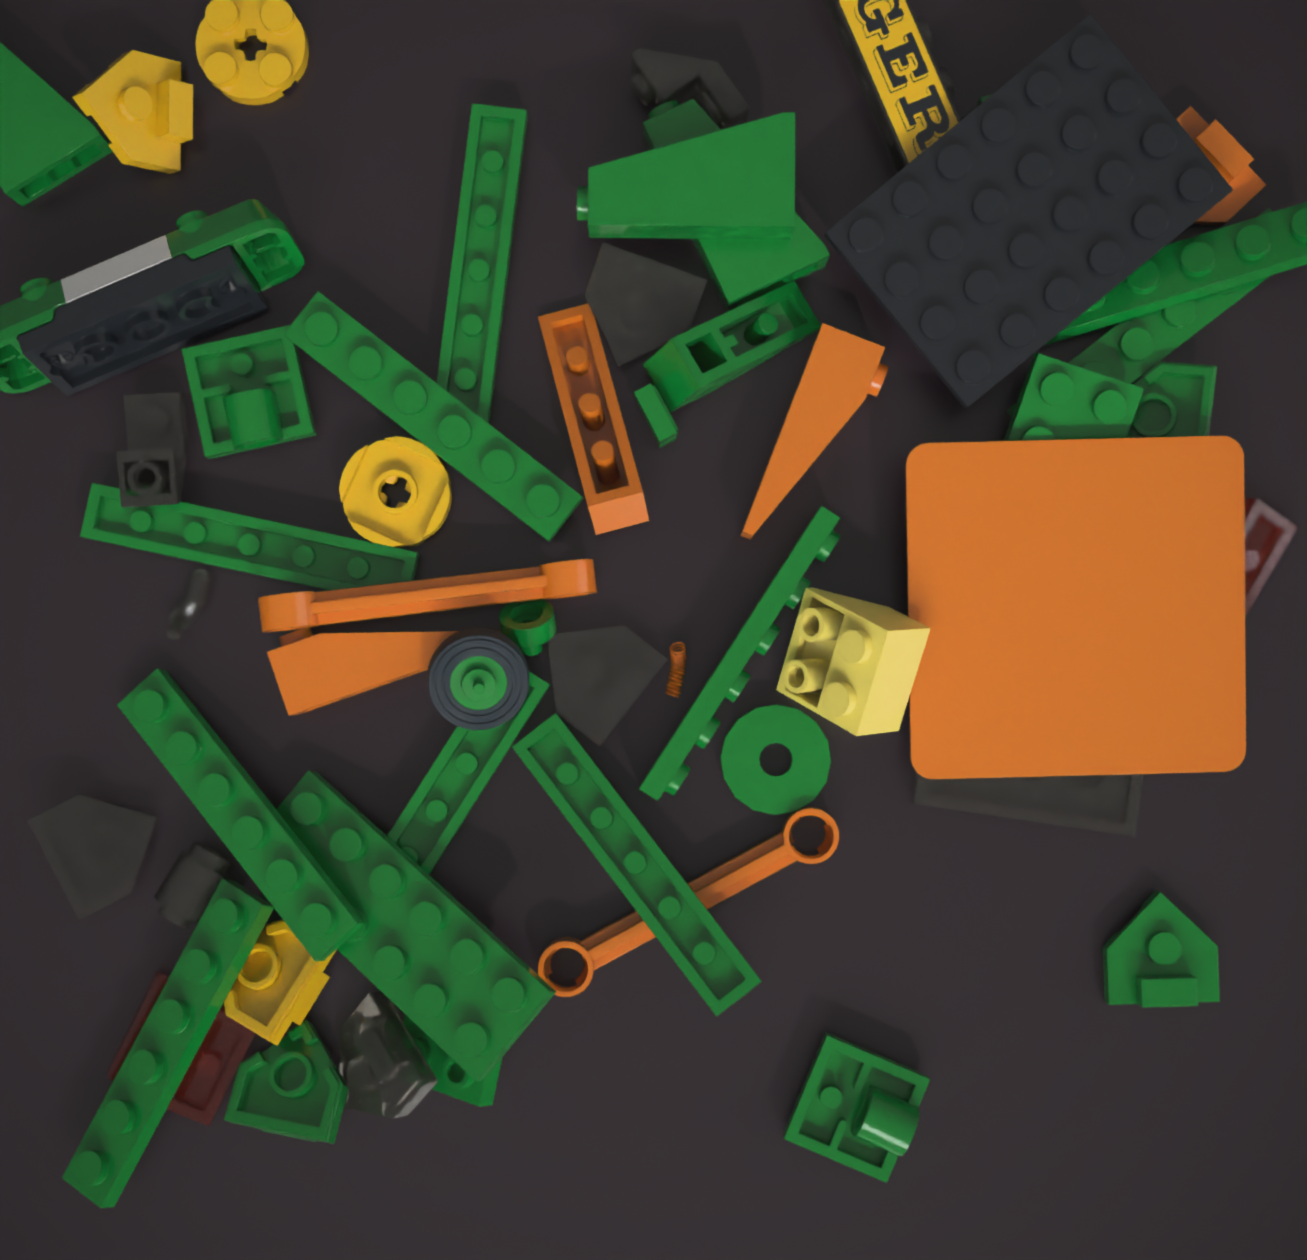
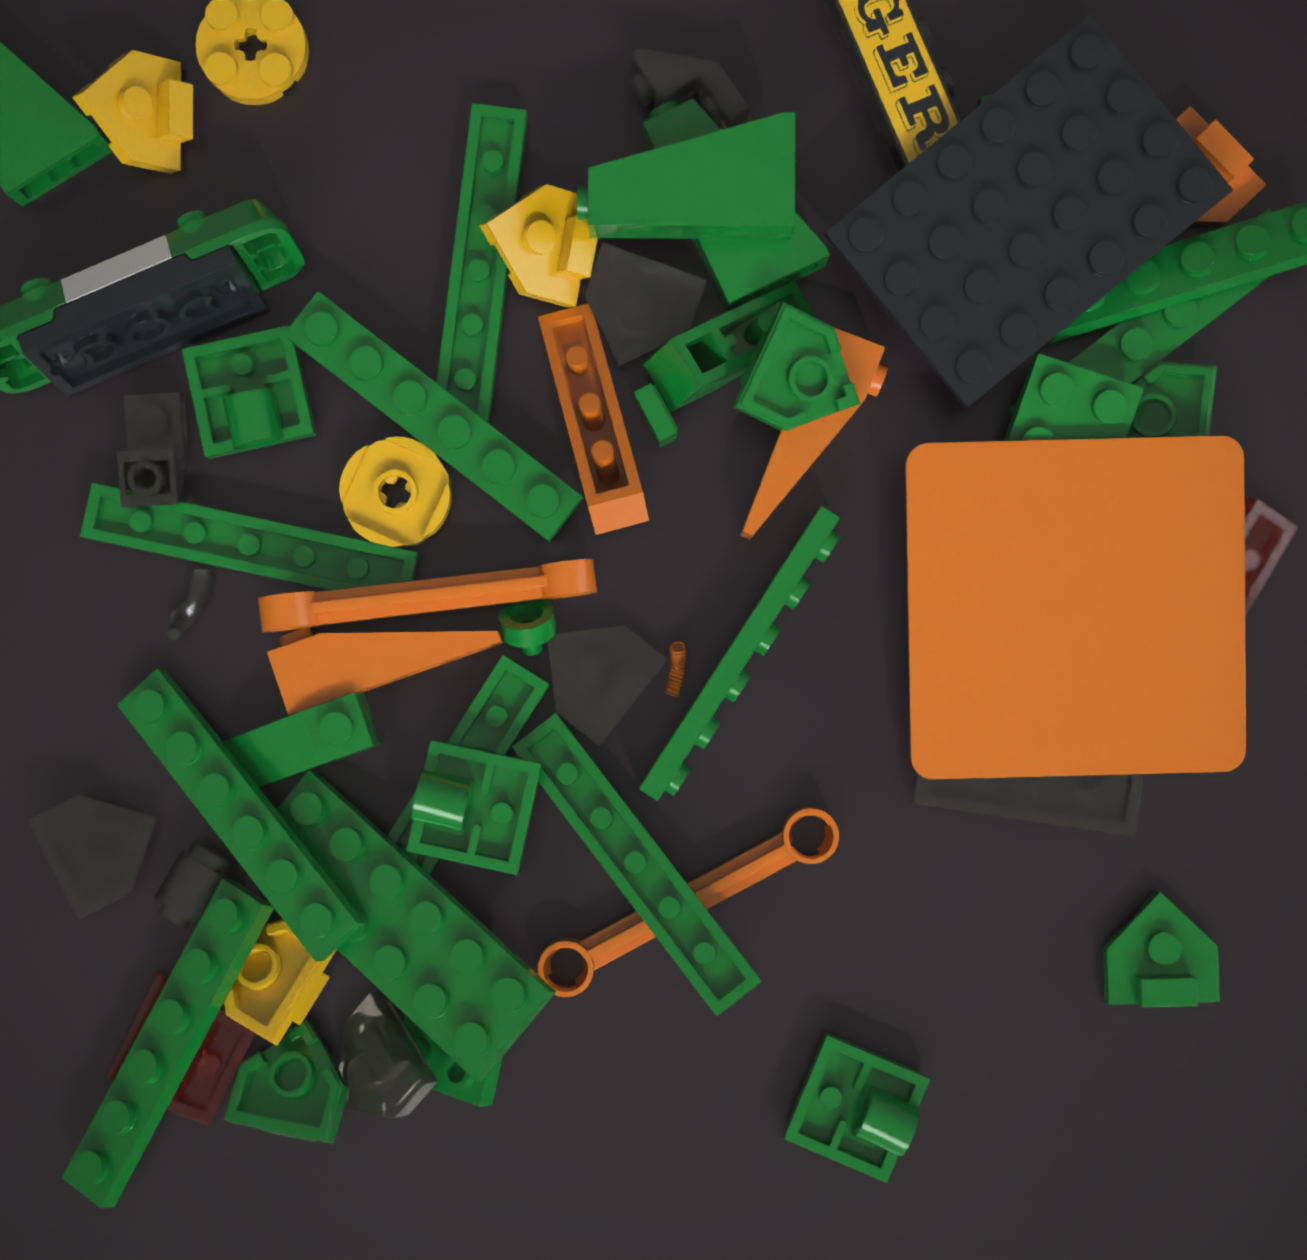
(306, 739): none -> green slope
(473, 807): none -> green plate
(478, 678): black wheel -> none
(544, 245): none -> yellow plate
(795, 373): none -> green plate
(806, 771): green tile -> none
(852, 661): light yellow slope -> none

